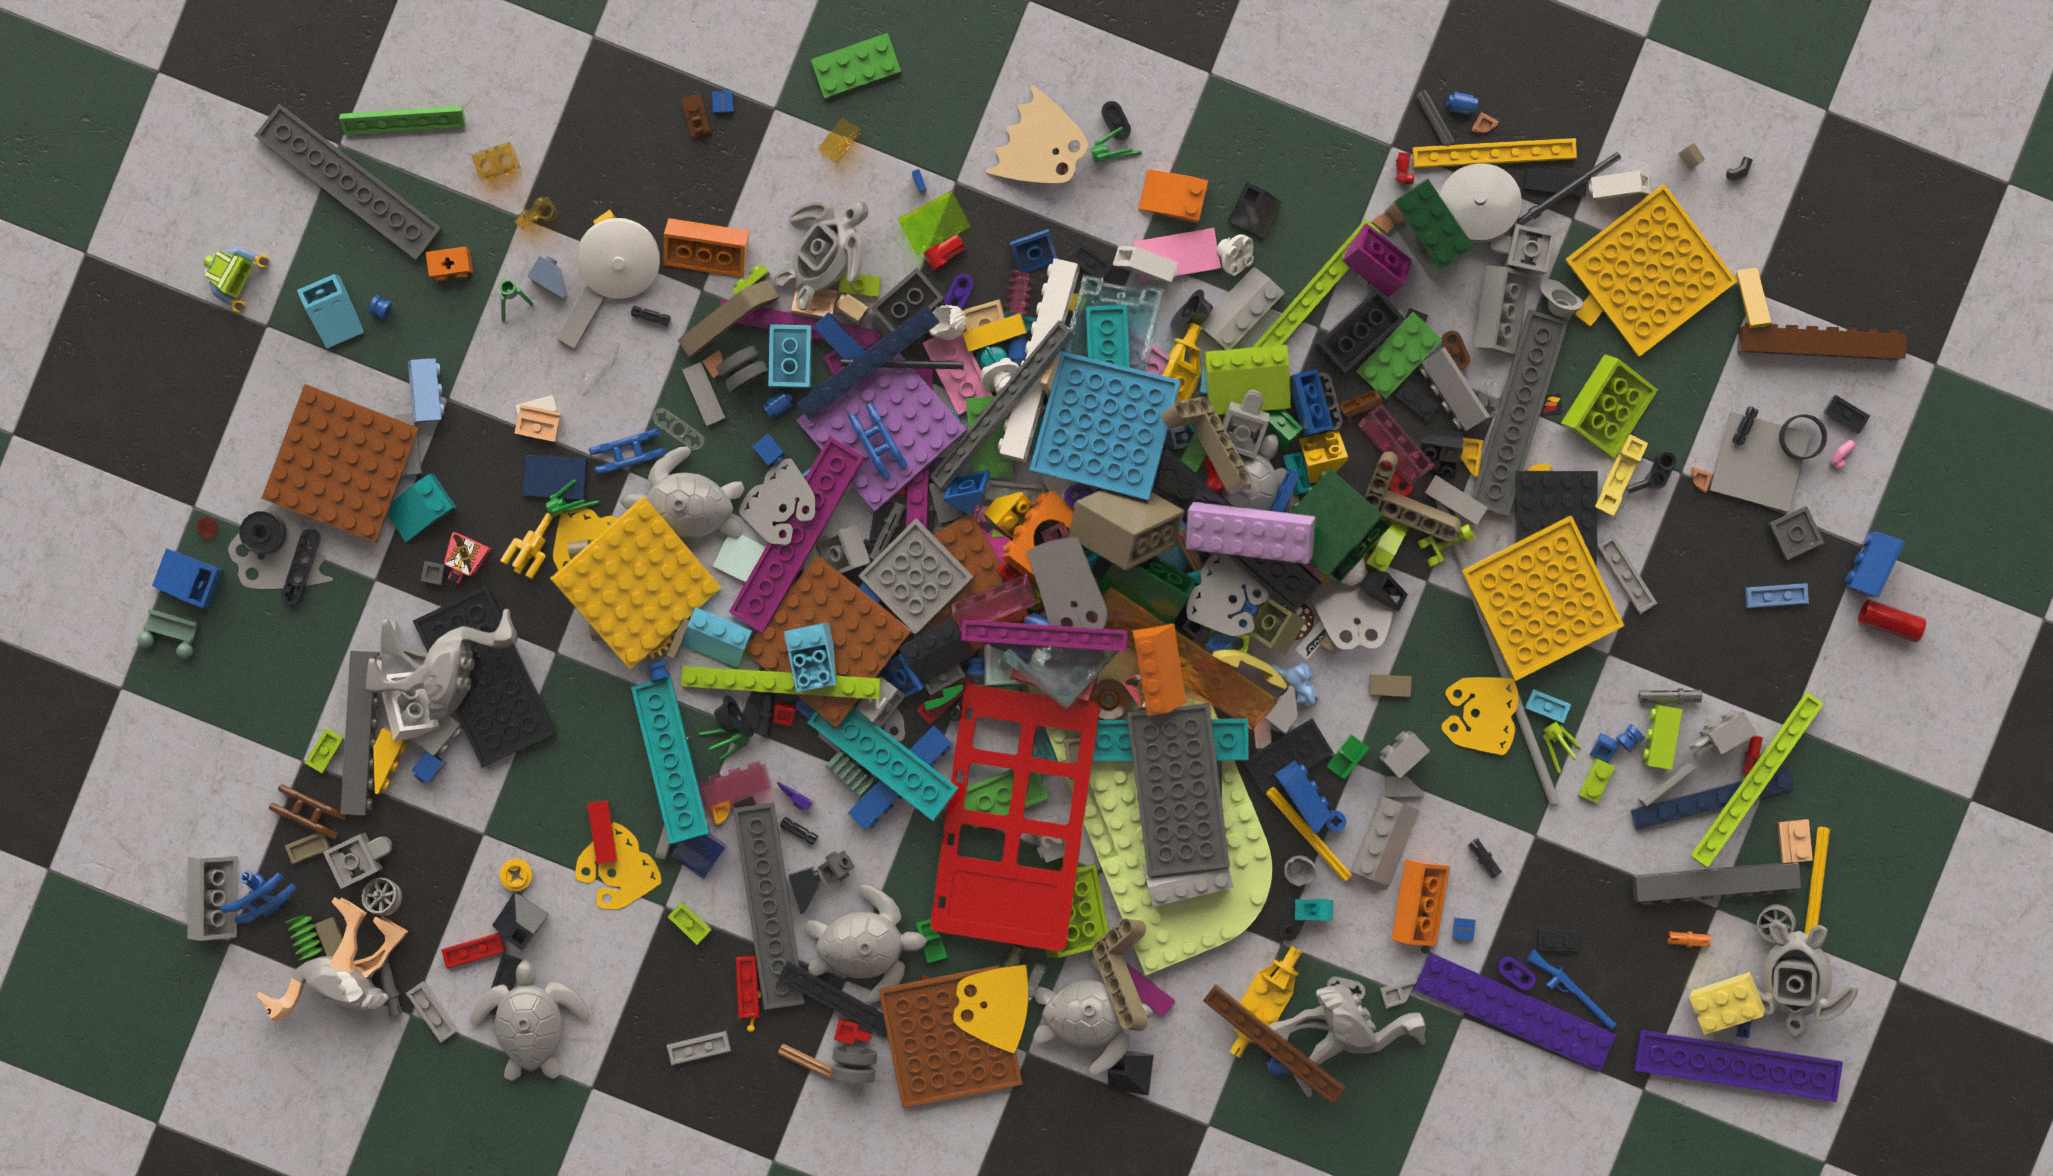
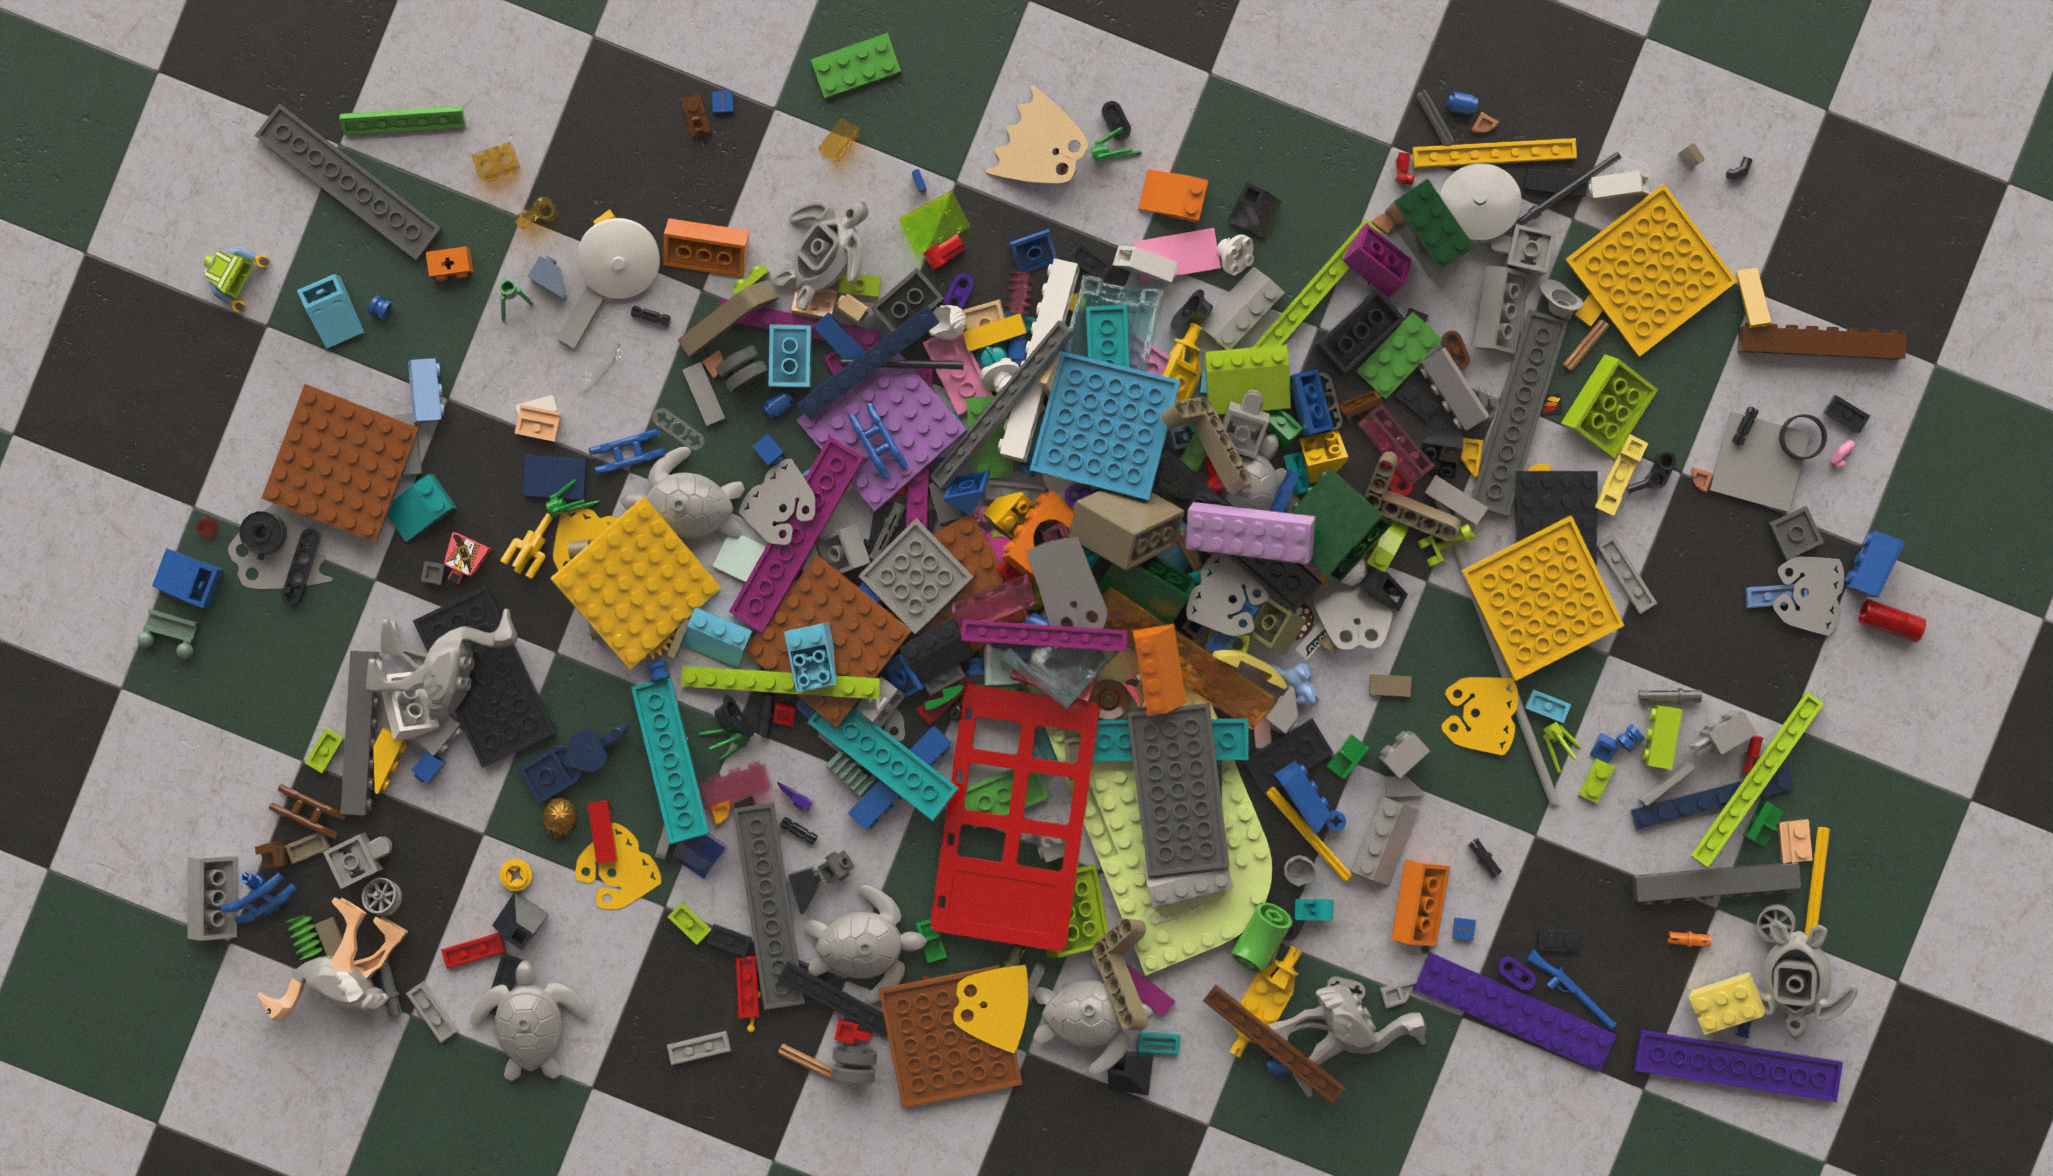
(273, 854): none -> reddish brown panel
(559, 817): none -> pearl gold hair
(567, 763): none -> dark blue plate
(729, 940): none -> black plate
(1024, 468): none -> blue wheel
(1160, 919): none -> clear beam
(1161, 1043): none -> teal tile
(1261, 937): none -> bright green brick
(1585, 345): none -> medium nougat axle
(1763, 823): none -> green panel
(1822, 594): none -> light grey piece

